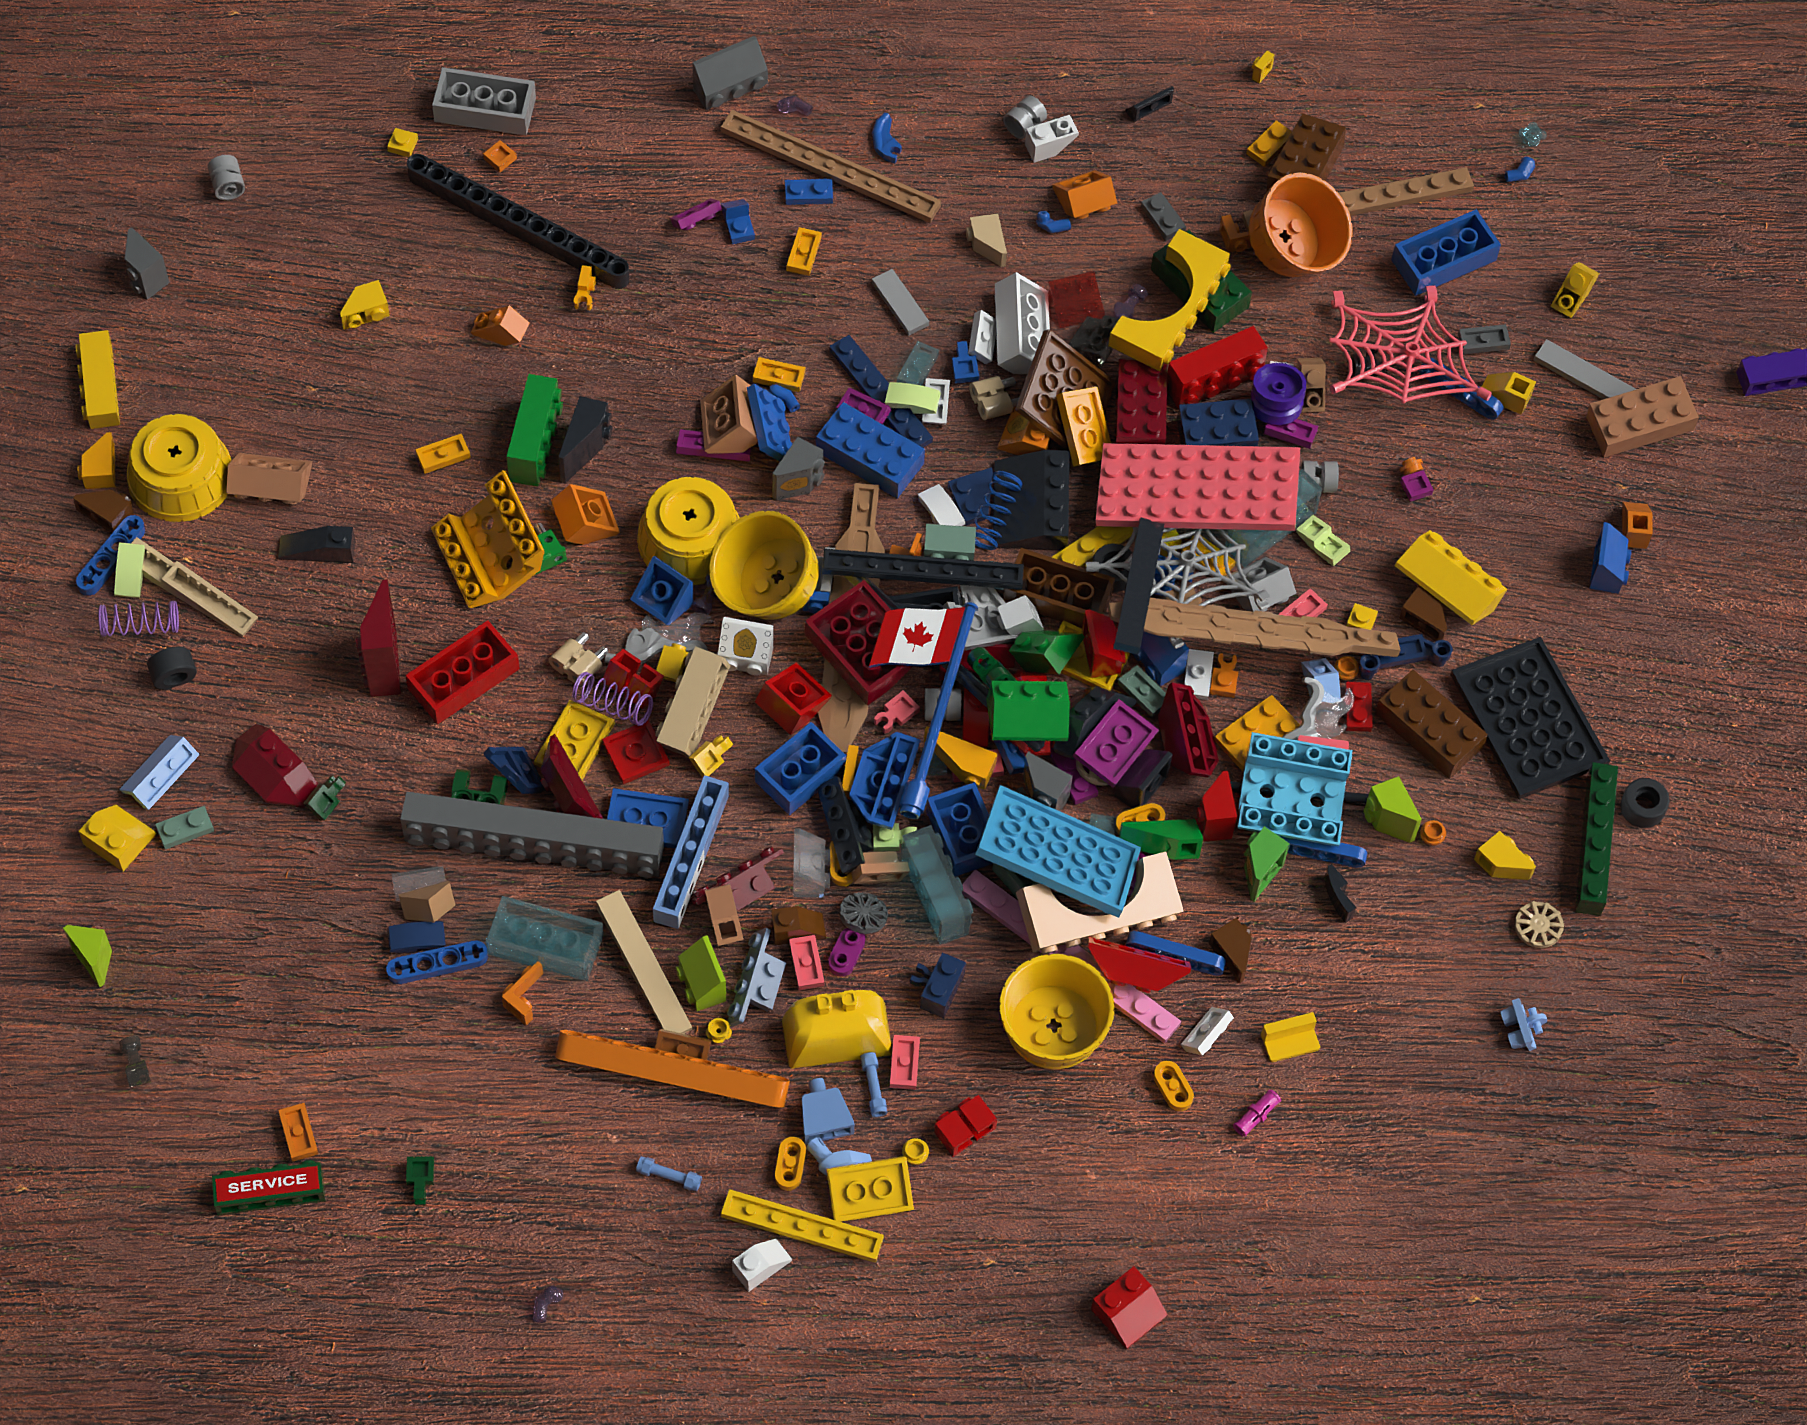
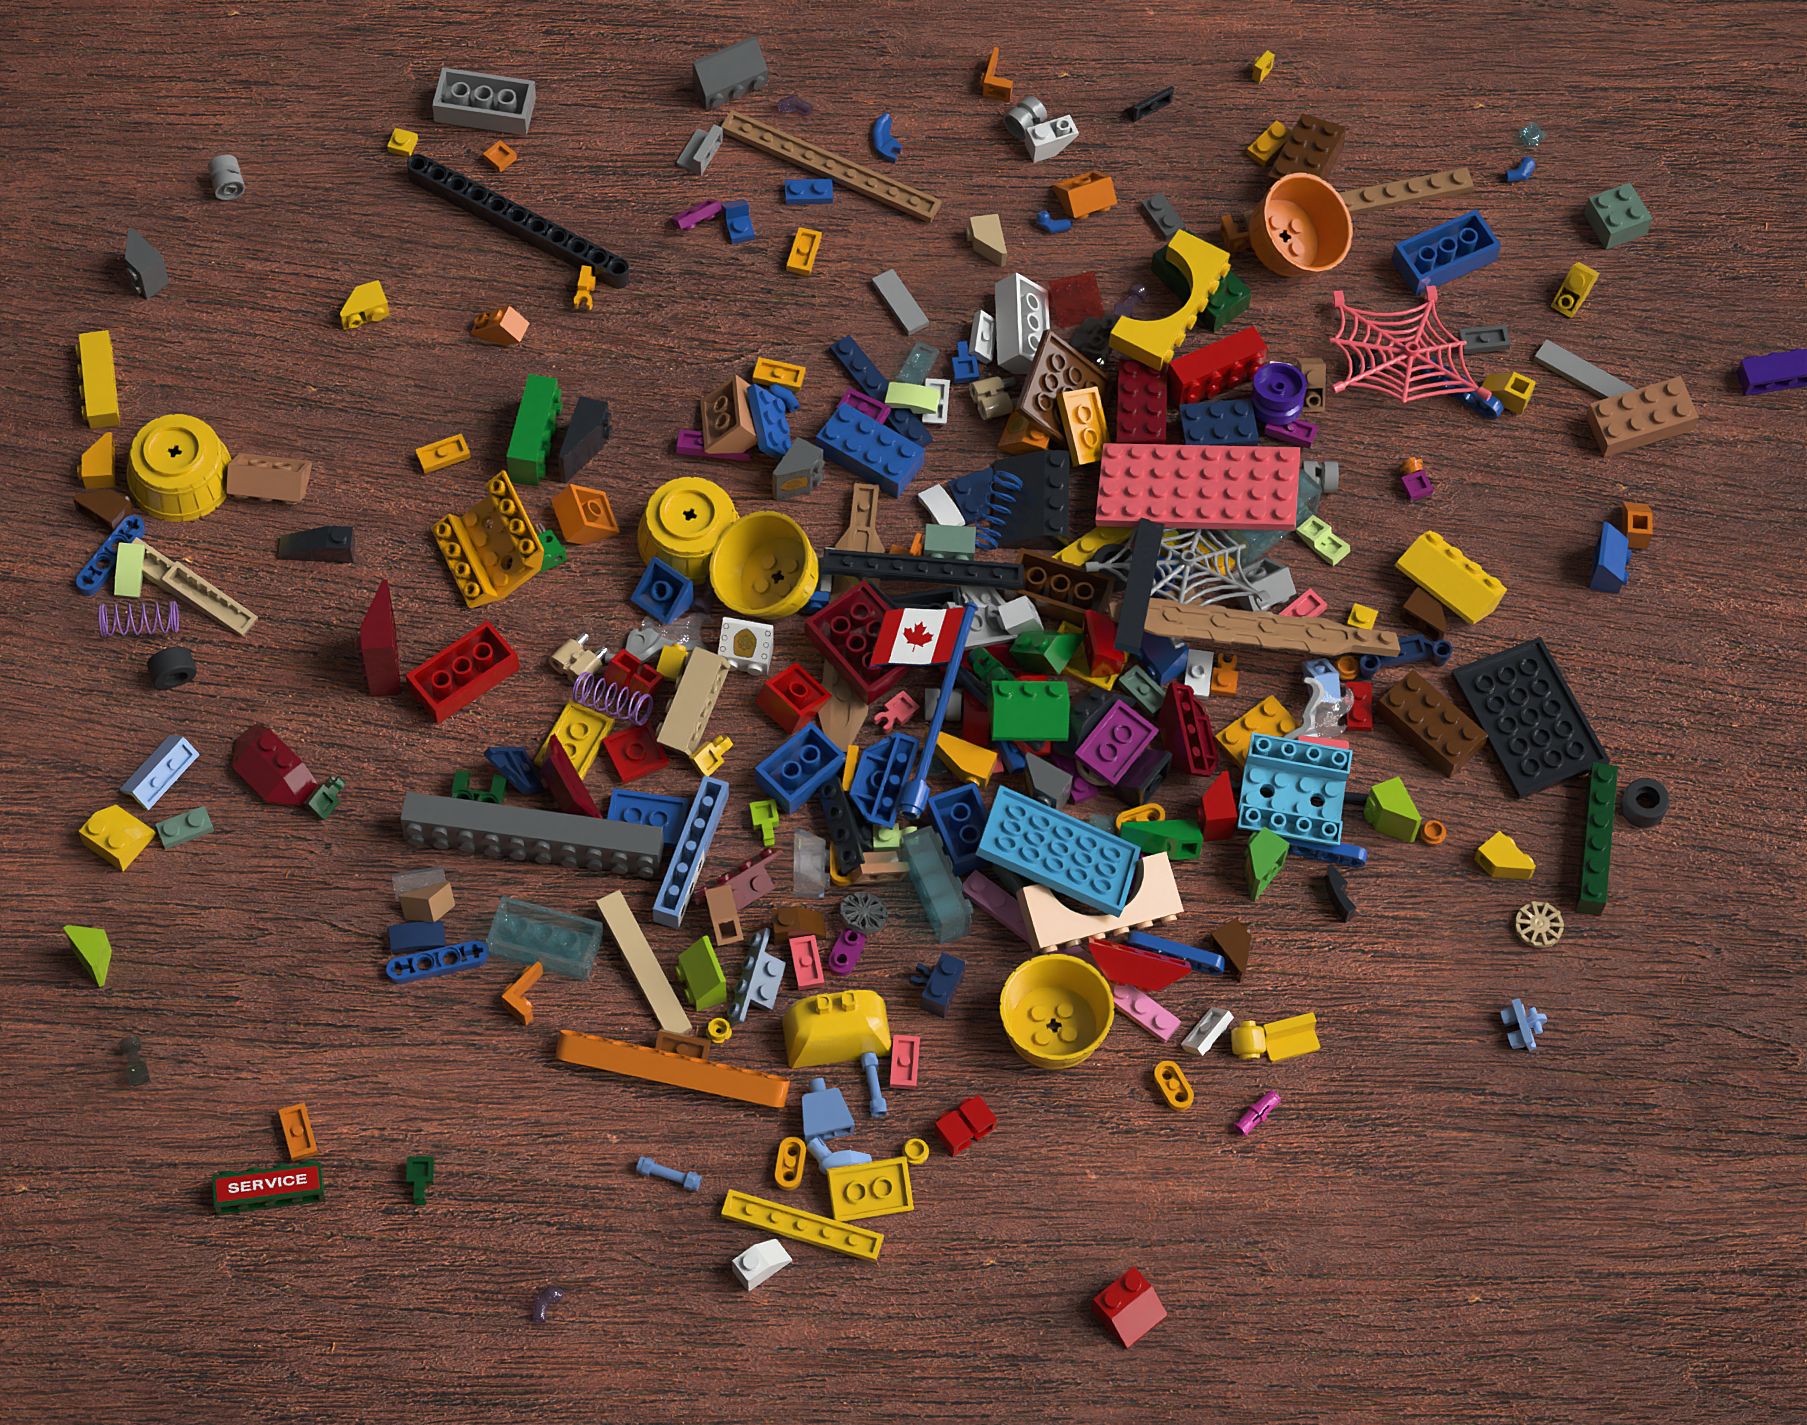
(701, 150): none -> light grey panel
(765, 817): none -> lime plate
(992, 86): none -> orange bracket
(1248, 1040): none -> yellow head
(1617, 216): none -> sand green brick

